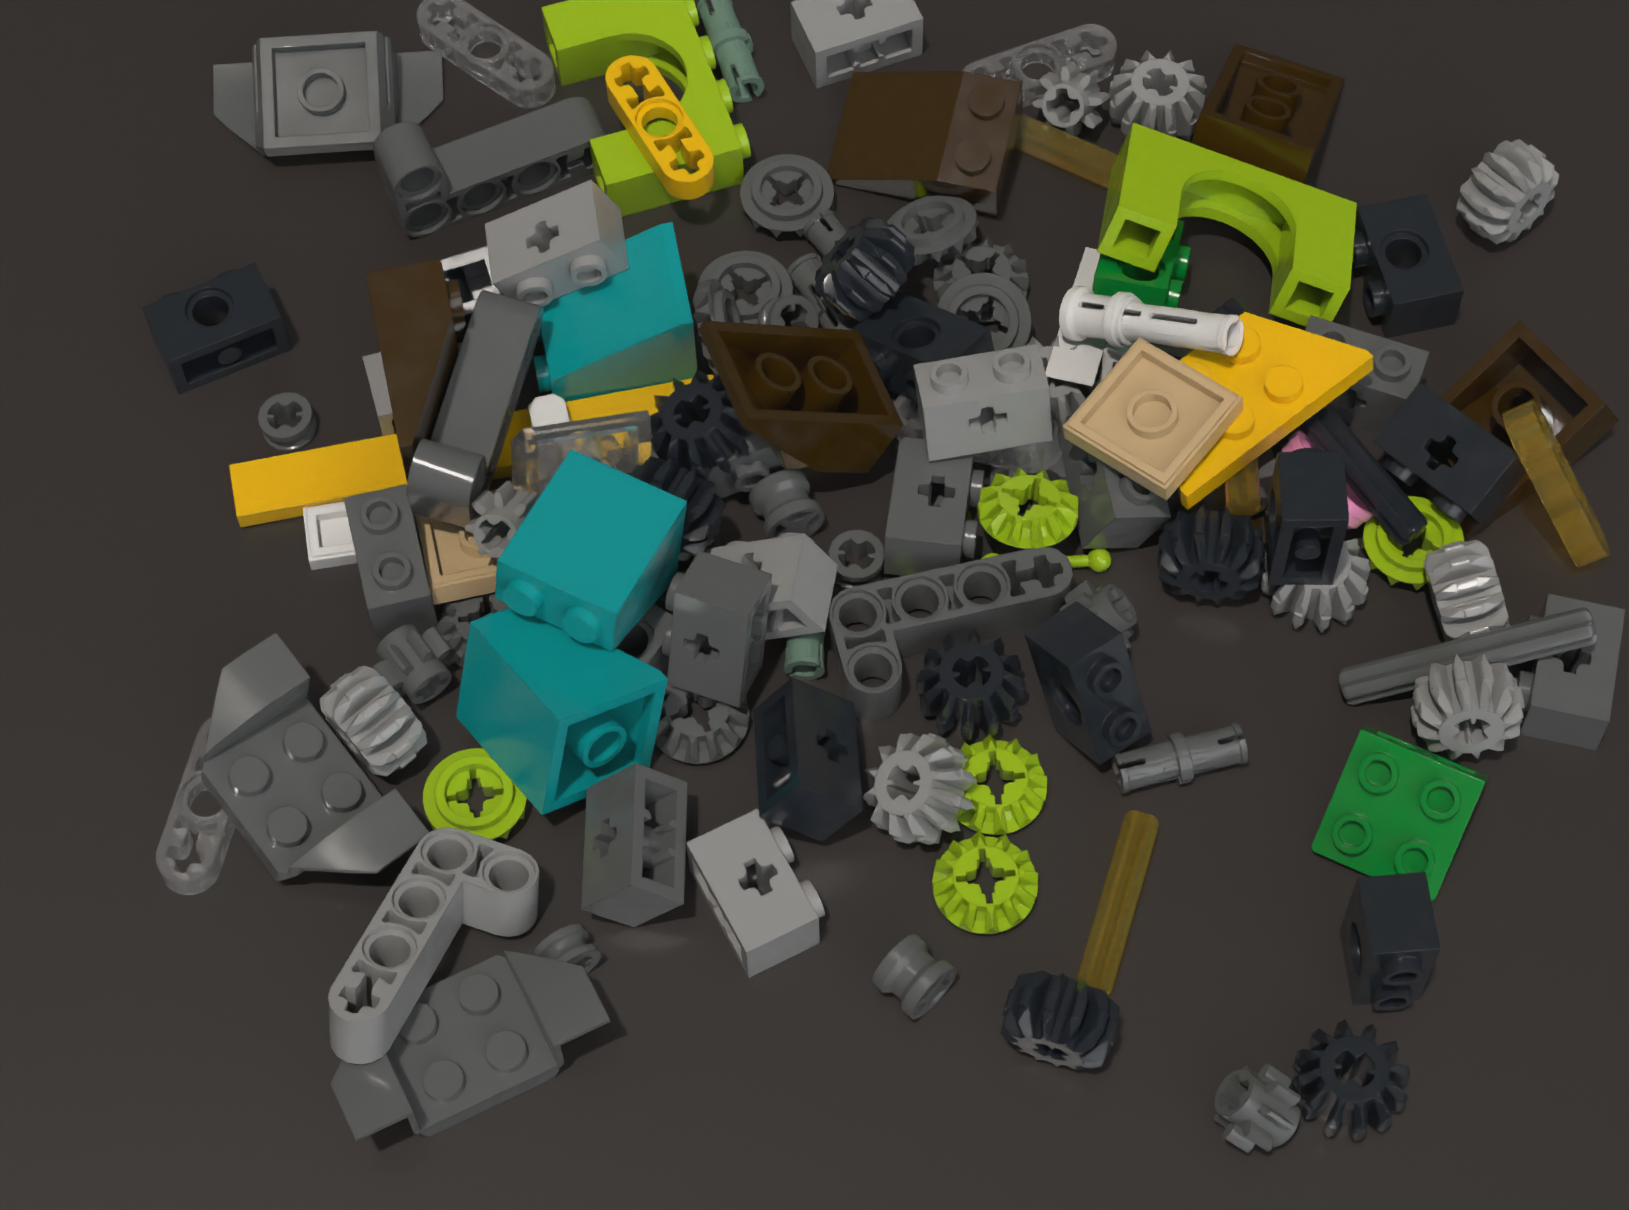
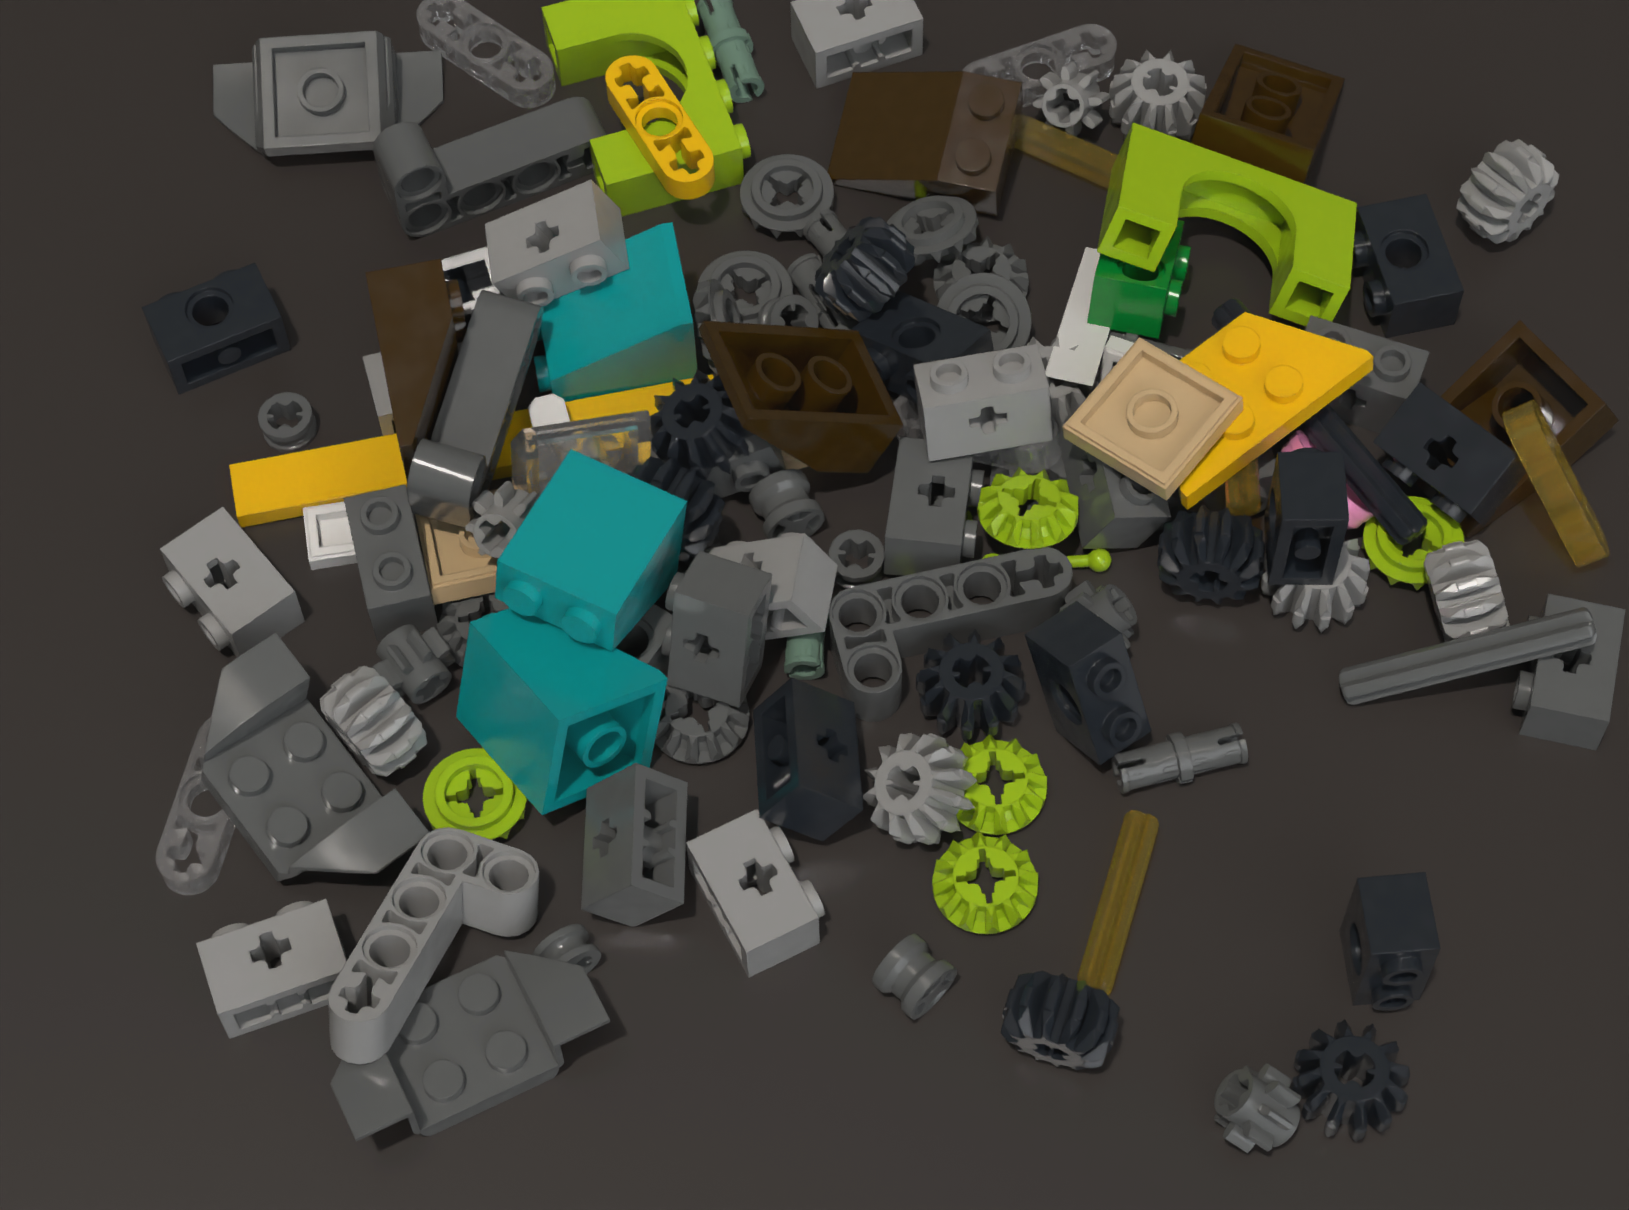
(219, 557): none -> light grey brick
(240, 971): none -> light grey brick
(1125, 319): white pin -> none
(1398, 809): green bracket -> none
(1467, 707): light grey gear -> none

